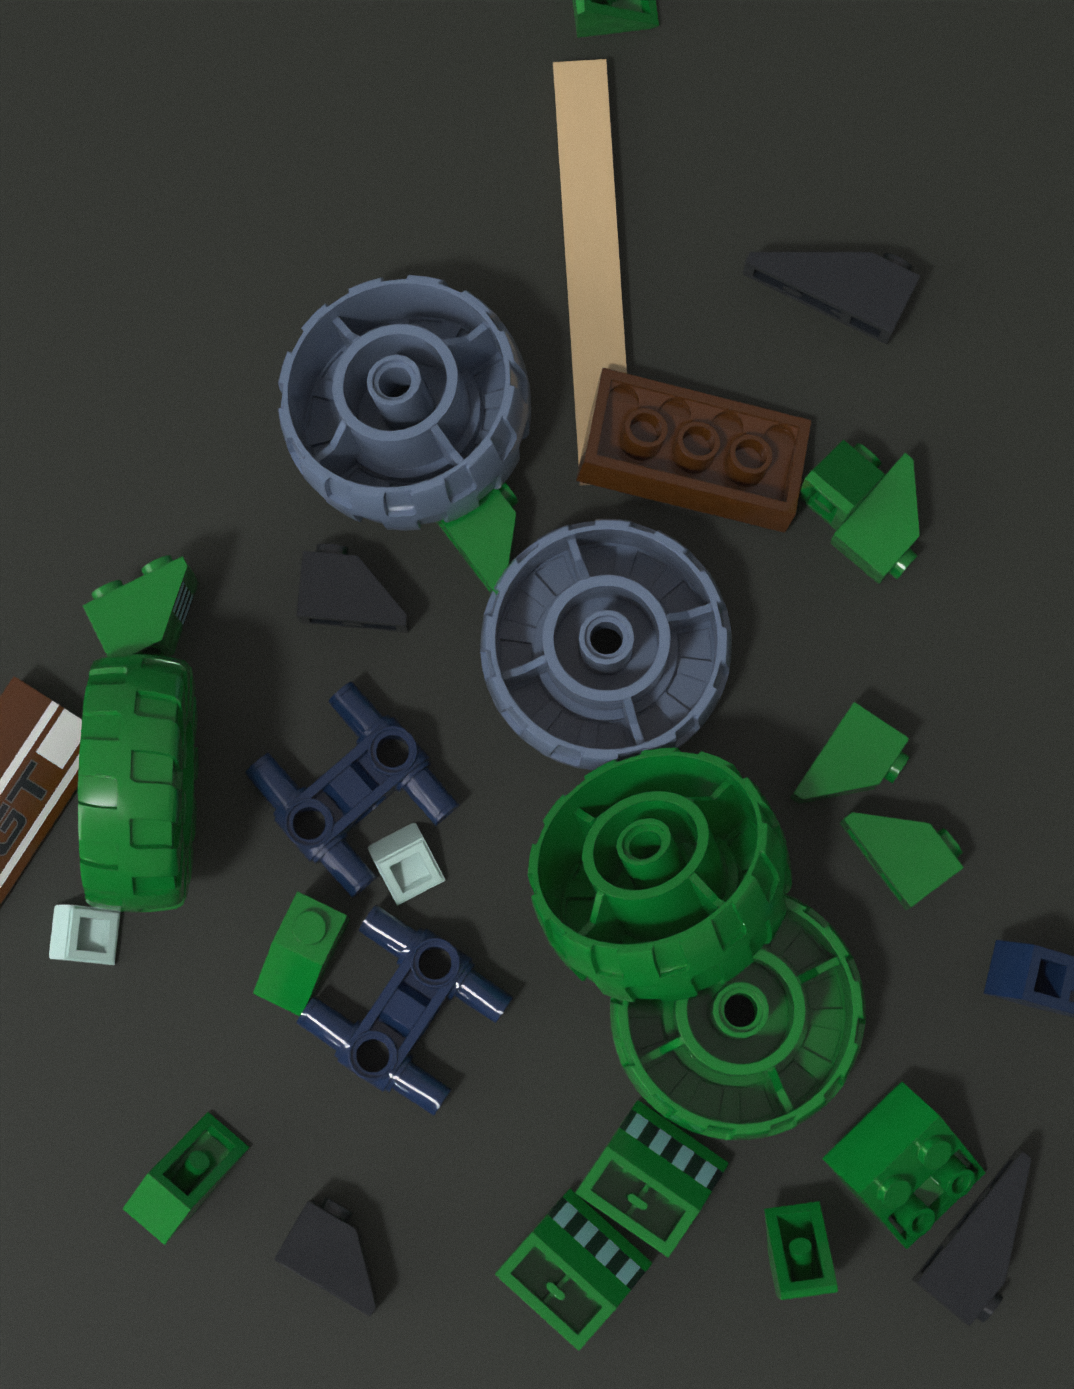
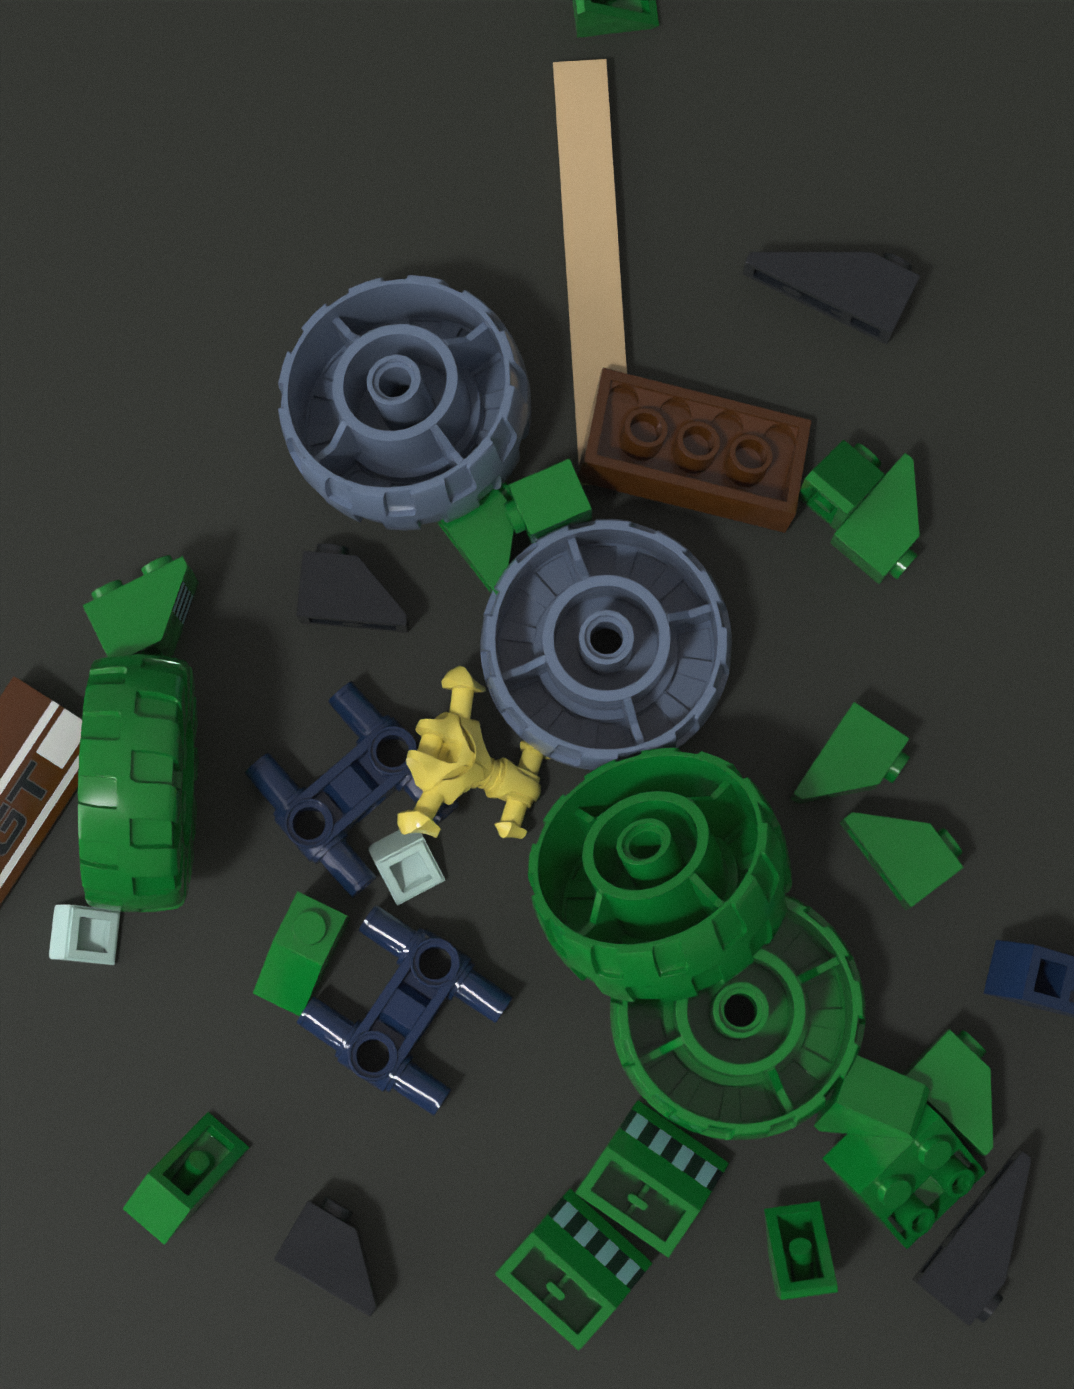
(455, 759): none -> light yellow piece
(547, 501): none -> green slope
(874, 1103): none -> green slope
(958, 1086): none -> green slope

